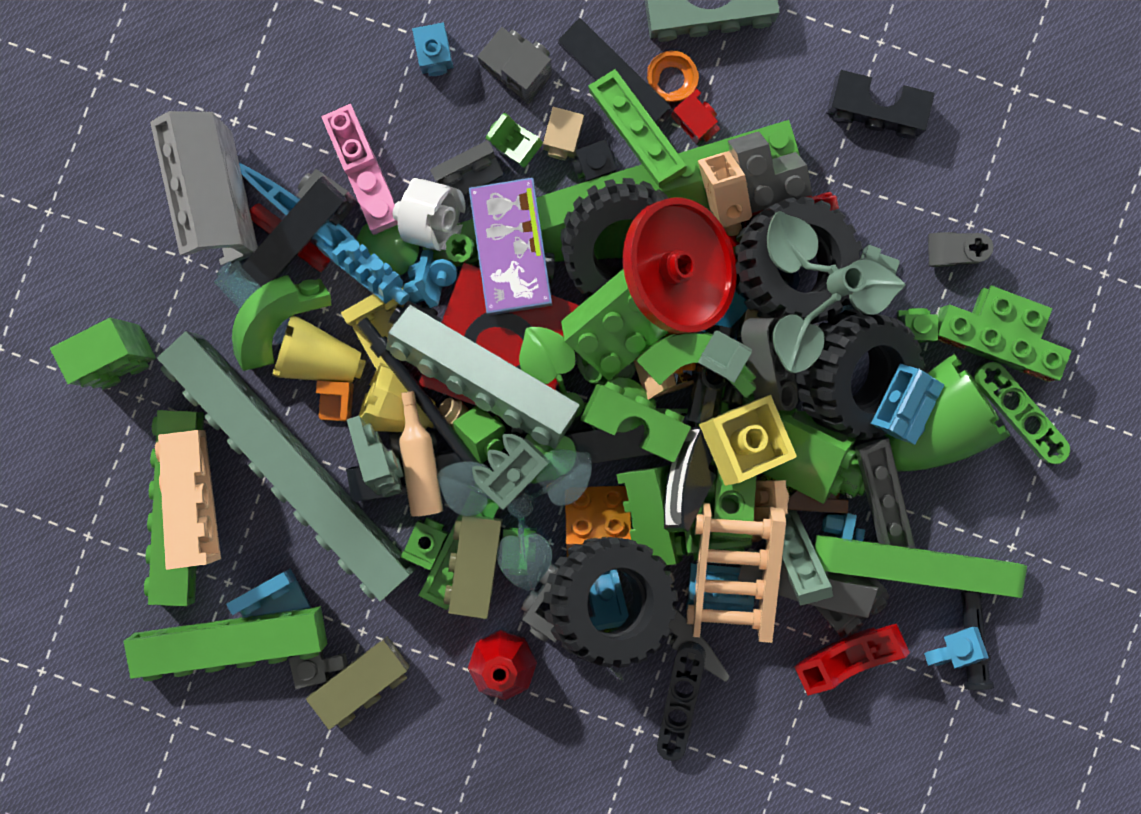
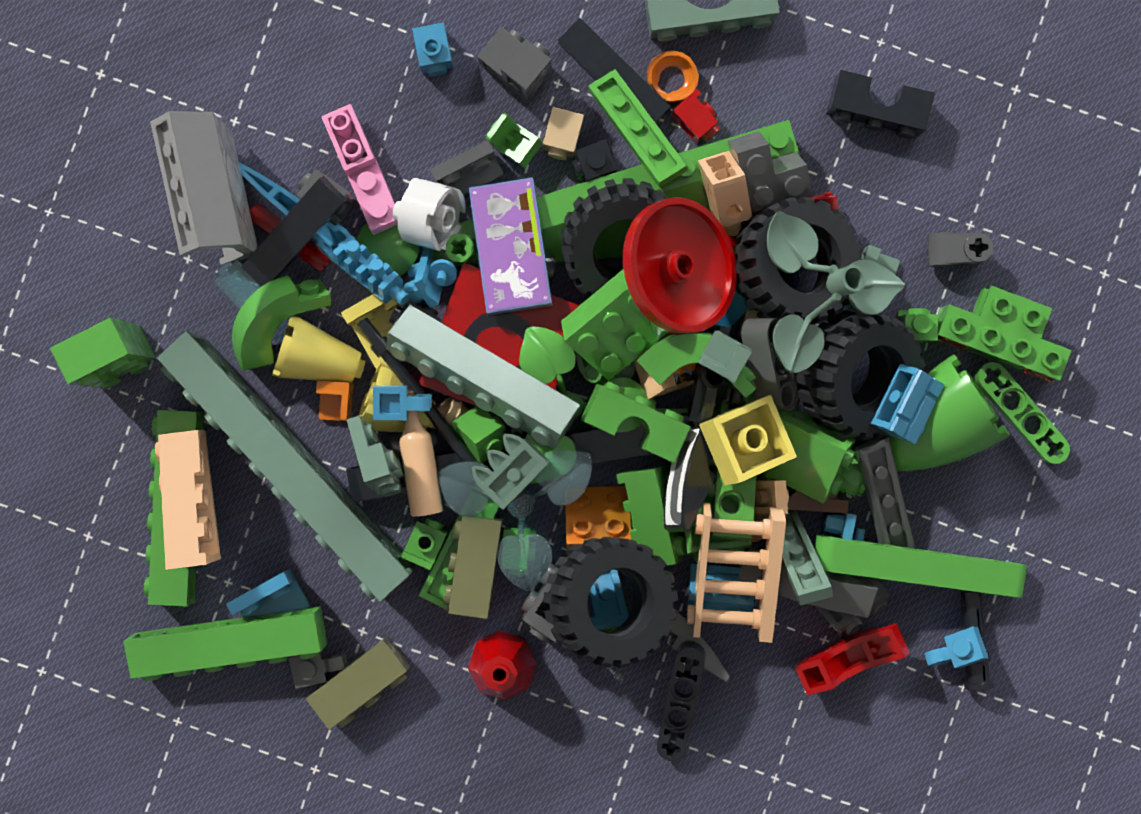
(393, 402): none -> dark azure plate

